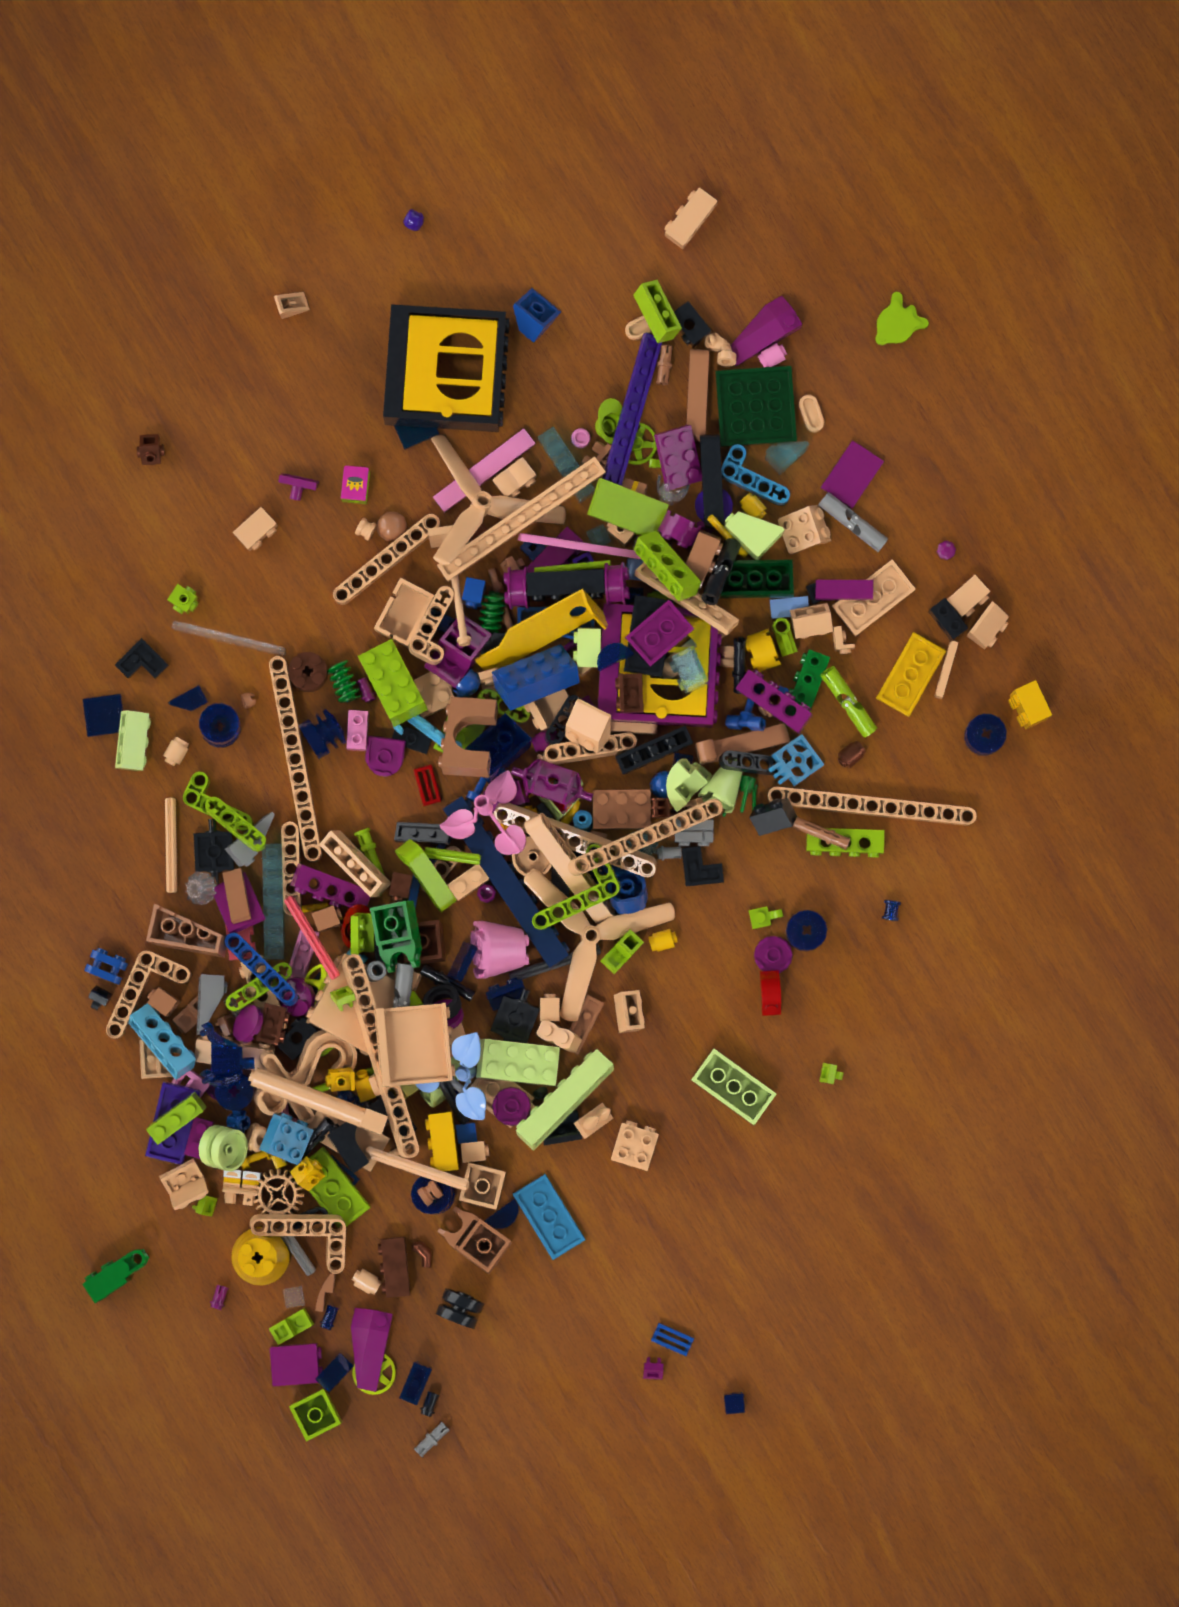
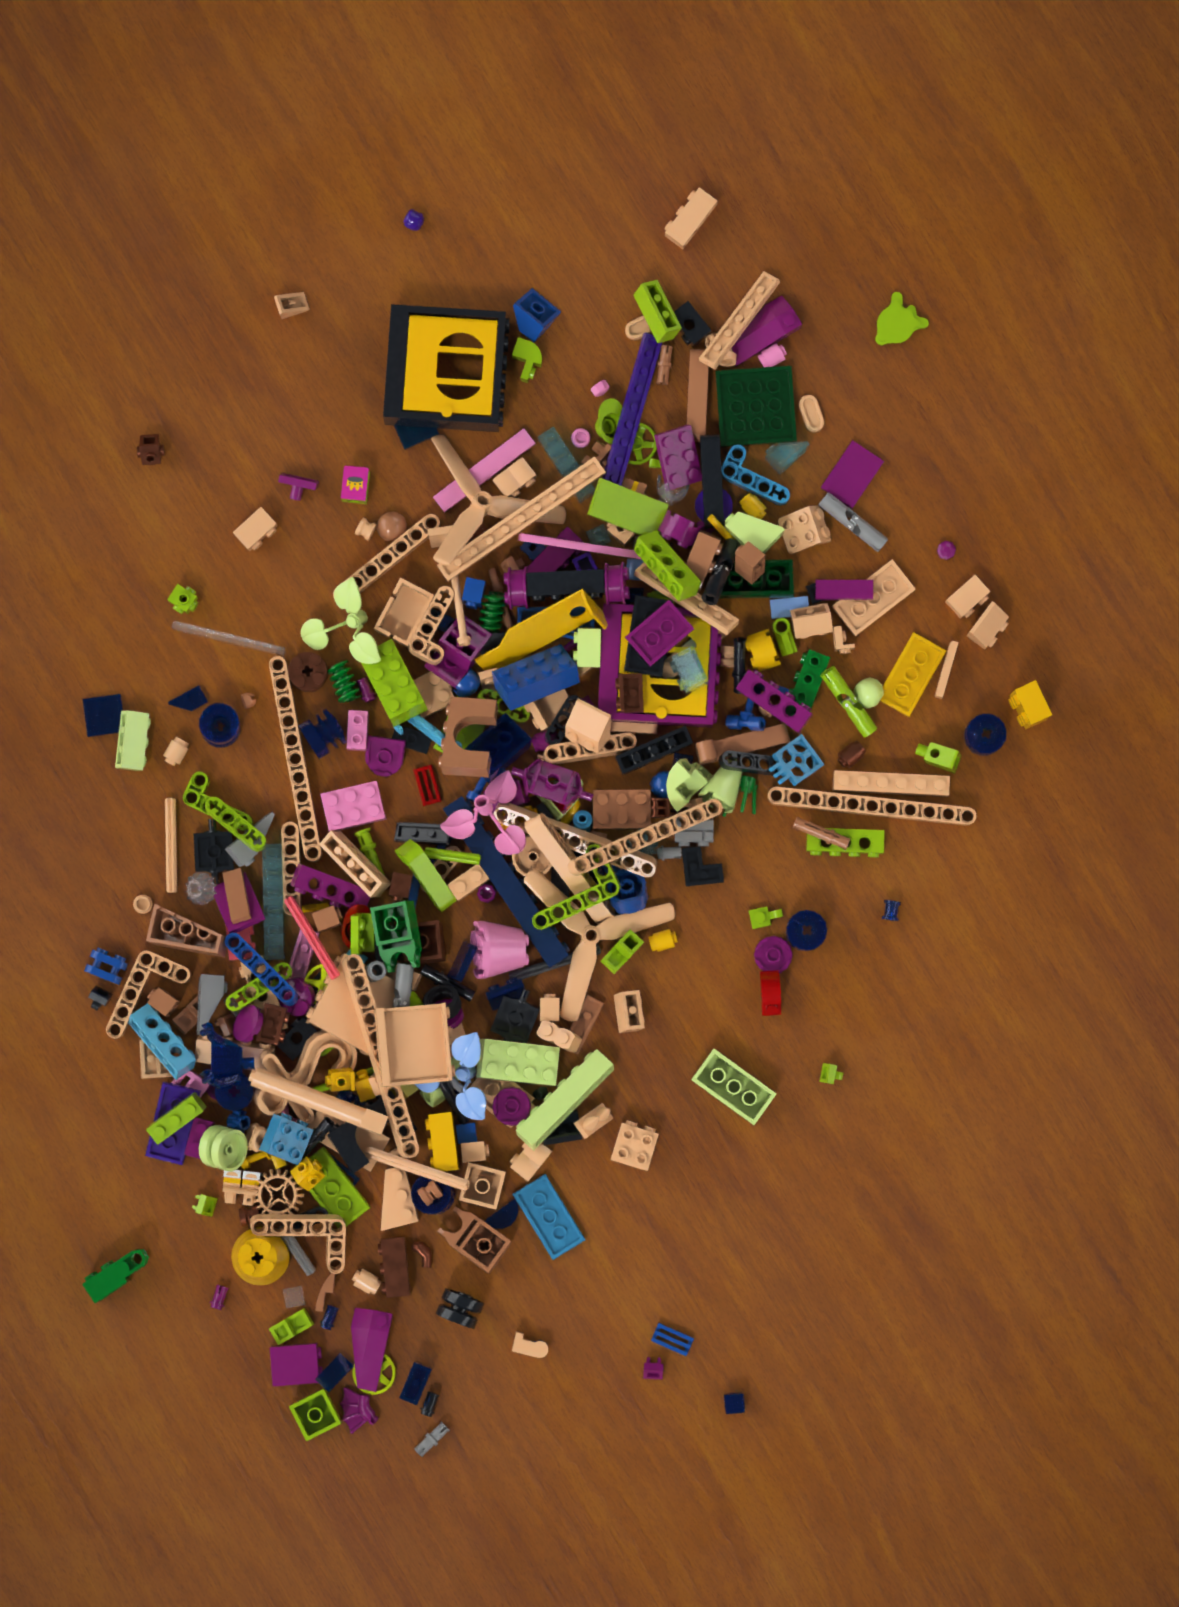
(141, 655): black plate -> none
(142, 904): none -> light nougat plate
(184, 1184): light nougat bracket -> none
(246, 1214): none -> copper wheel
(343, 996): lime tile -> none
(346, 597): none -> yellowish green plant
(353, 806): none -> bright pink brick
(357, 1410): none -> magenta arm
(397, 1200): none -> light nougat wedge
(529, 1161): none -> light nougat brick
(530, 354): none -> lime brick
(532, 1348): none -> light nougat leg
(573, 567): lime bar -> none
(600, 388): none -> bright pink tile
(612, 654): clear blue tile -> none
(739, 320): none -> light nougat tile
(749, 562): none -> nougat brick
(773, 816): black brick -> none
(868, 692): none -> yellowish green hair
(891, 783): none -> light nougat brick
(947, 759): none -> lime torso
(948, 619): black brick -> none

